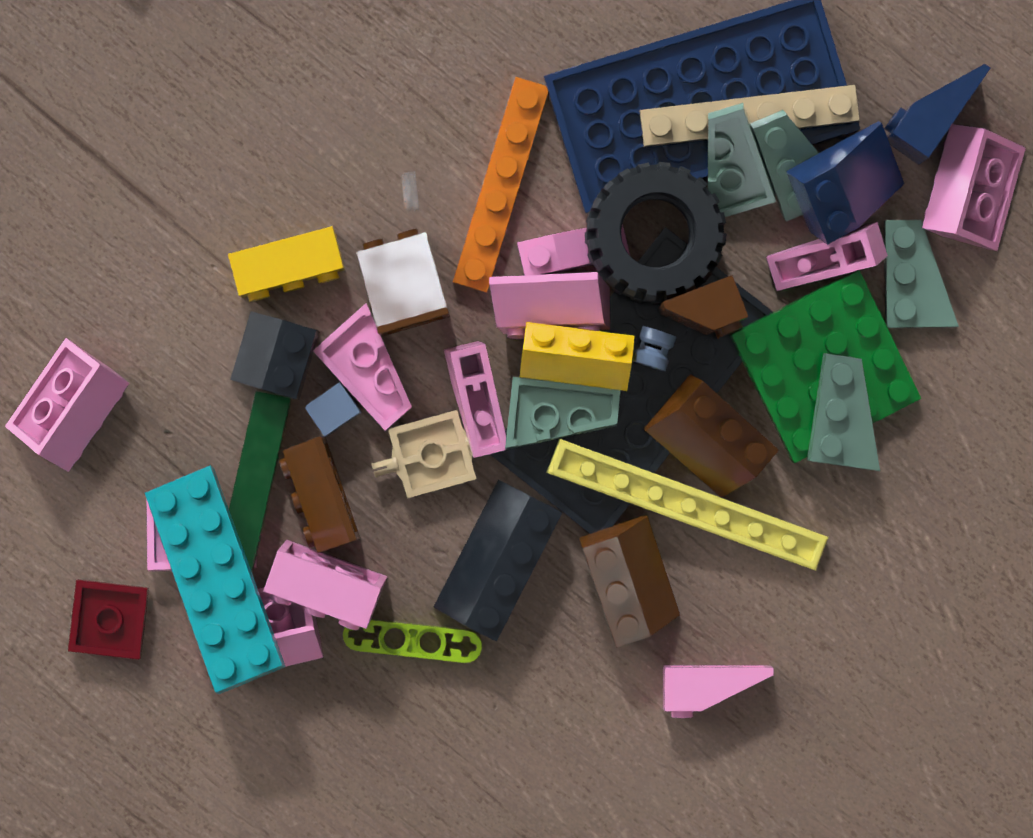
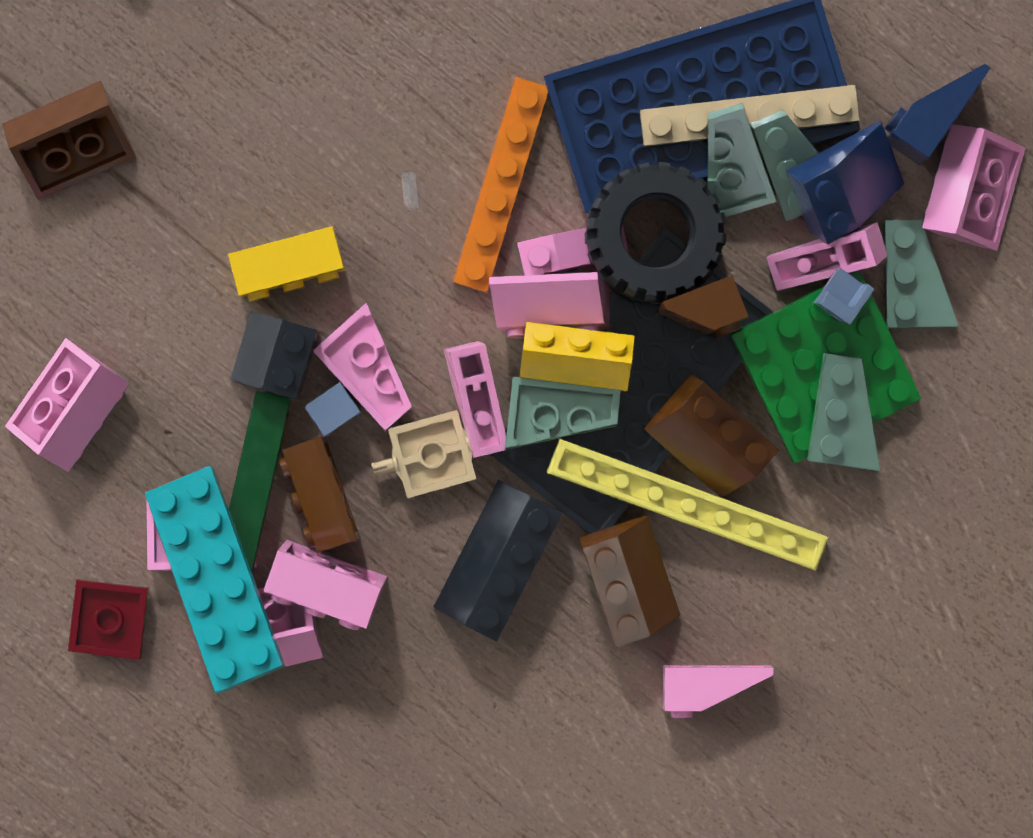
(68, 140): none -> reddish brown slope
(402, 283): slope -> none
(412, 645): lime beam -> none
(650, 356): sand blue wheel -> none
(843, 296): none -> sand blue panel

